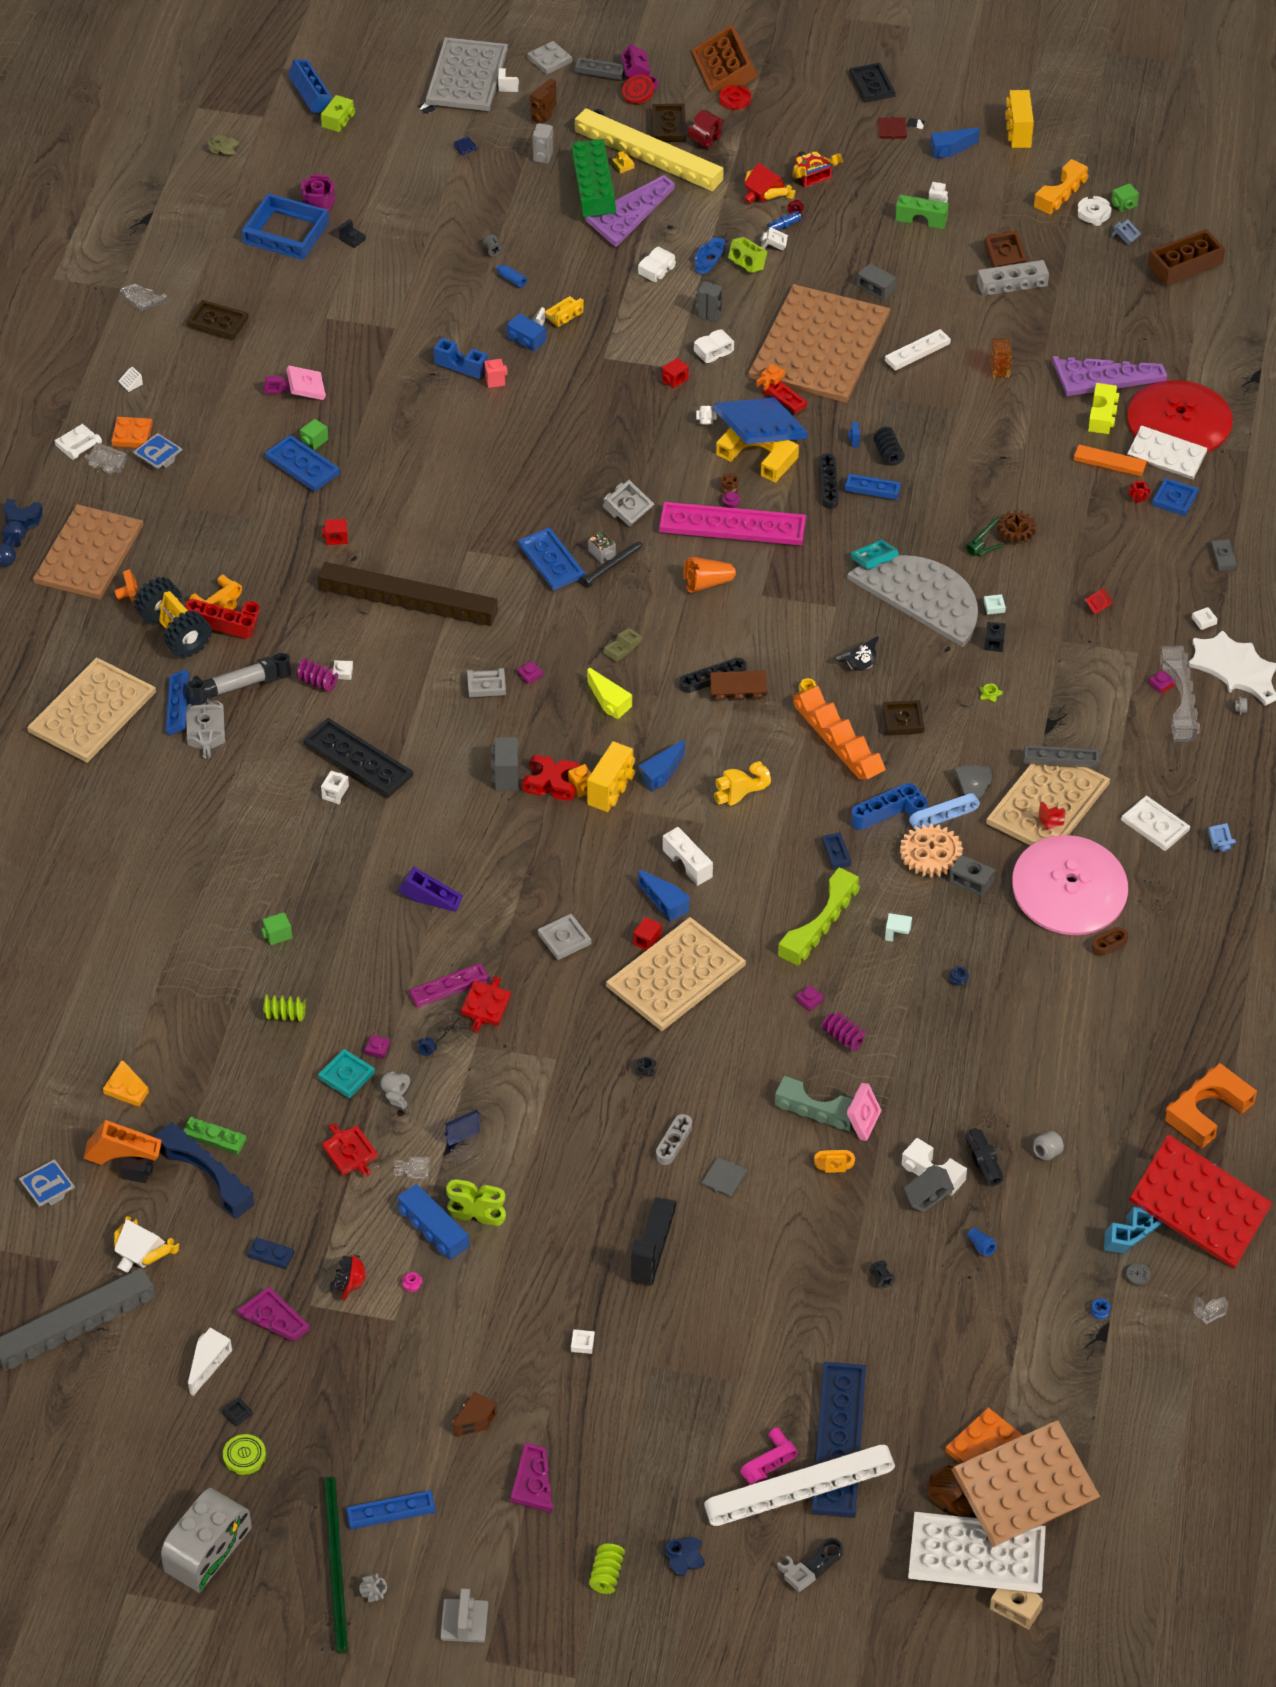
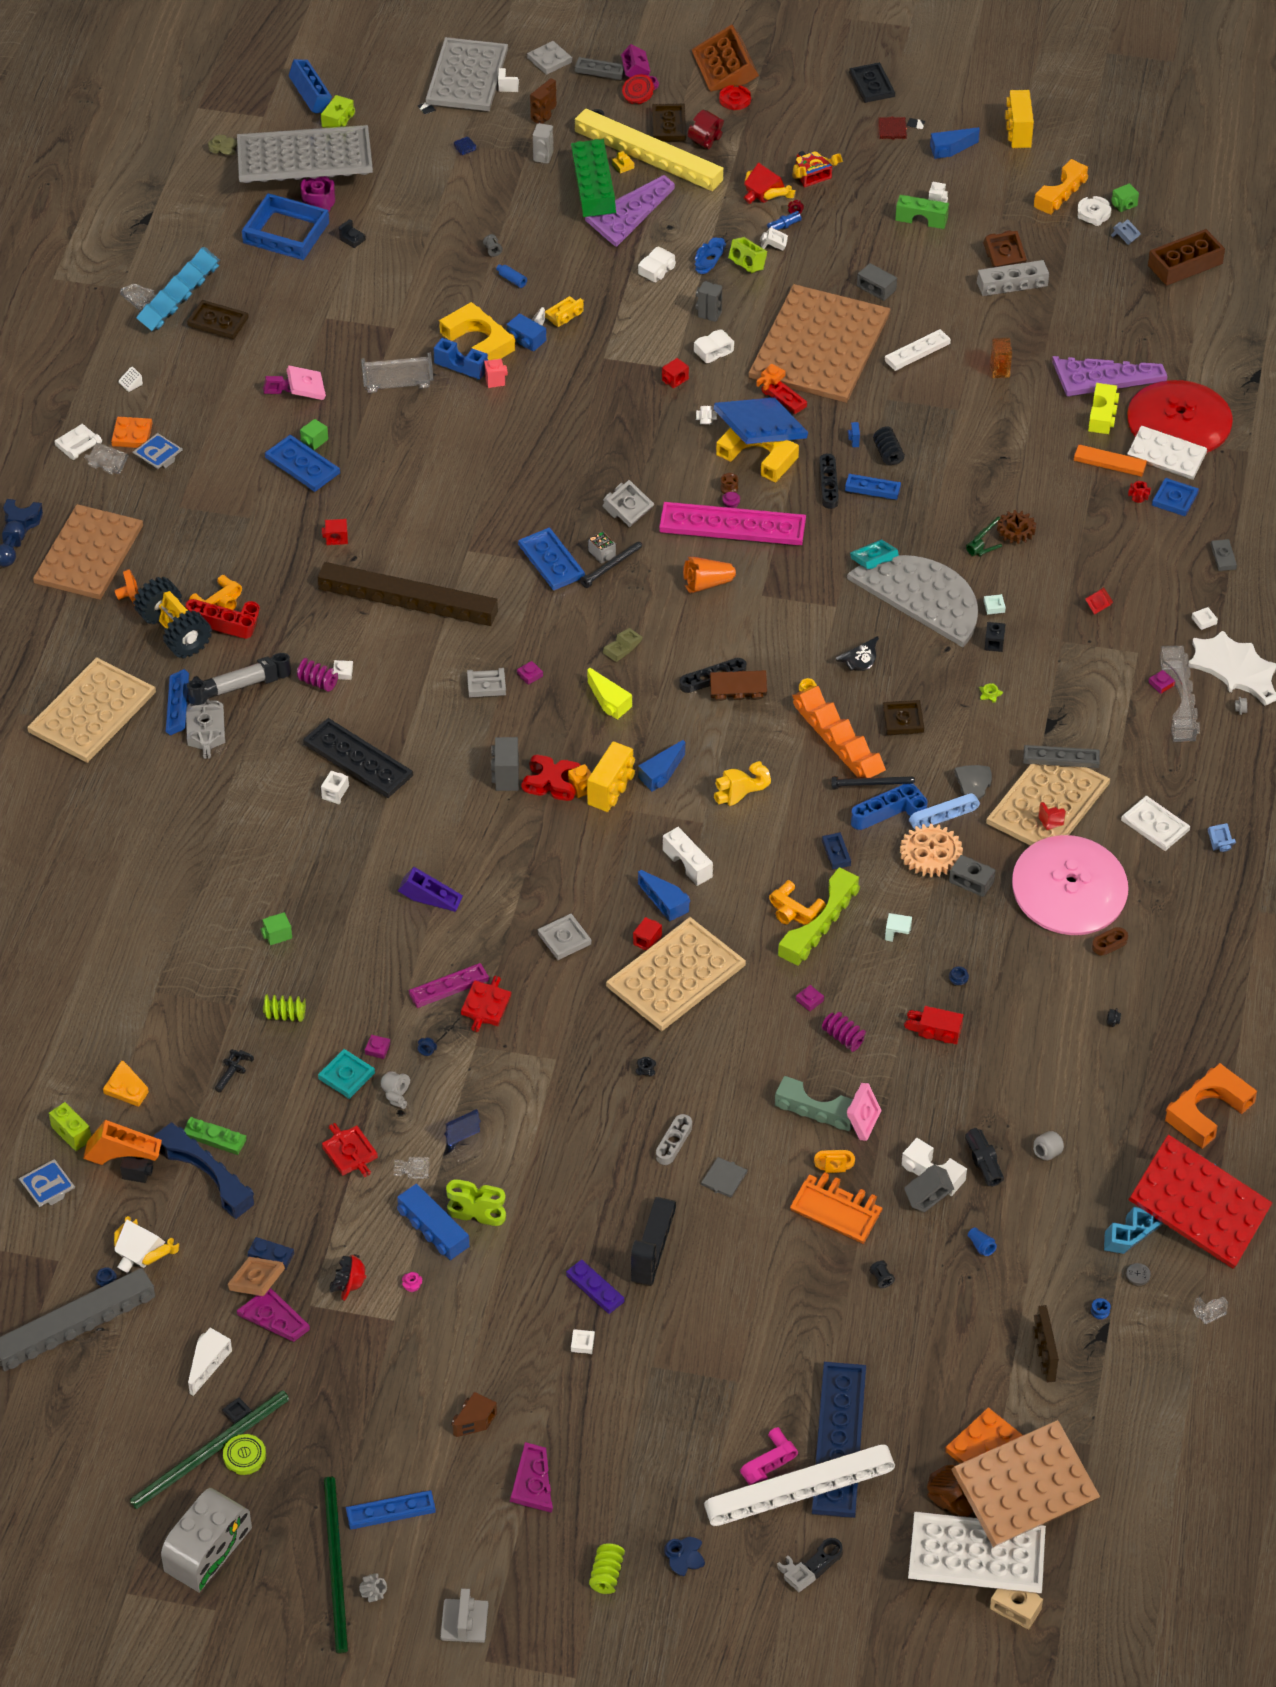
(70, 1126): none -> lime brick
(105, 1276): none -> dark blue plate
(178, 289): none -> dark azure brick
(208, 1449): none -> dark green axle
(233, 1067): none -> black piece
(256, 1276): none -> medium nougat plate
(304, 153): none -> light grey plate
(397, 373): none -> clear windscreen
(471, 319): none -> yellow arch
(595, 1286): none -> dark purple plate
(790, 909): none -> light orange connector
(835, 1208): none -> orange hinge
(871, 781): none -> black bar
(936, 1024): none -> red hinge
(1046, 1344): none -> dark brown plate
(1113, 1017): none -> black plate

